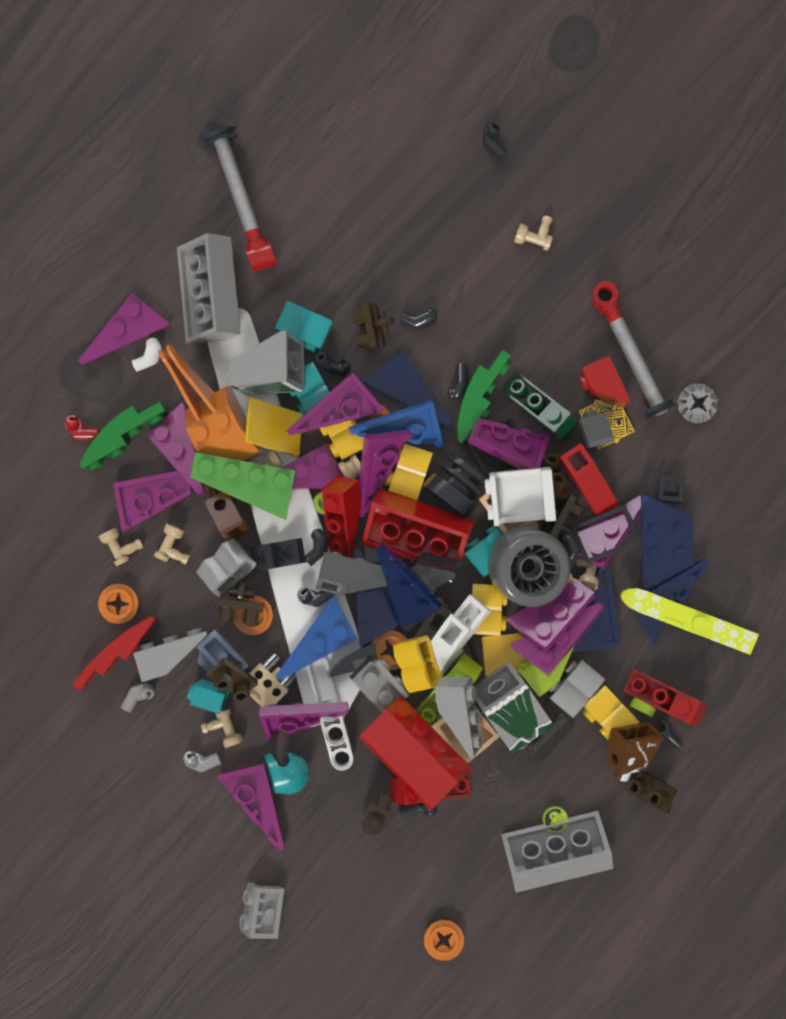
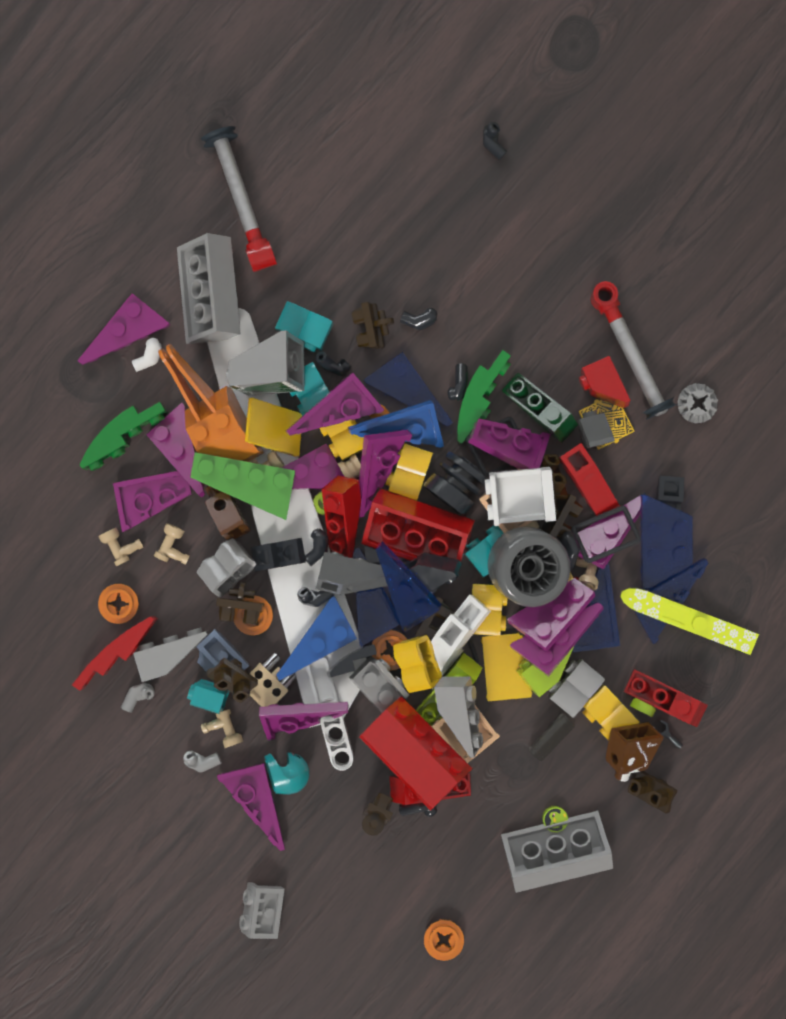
(78, 430): red arm -> none
(511, 707): slope -> none
(541, 238): tan piece -> none

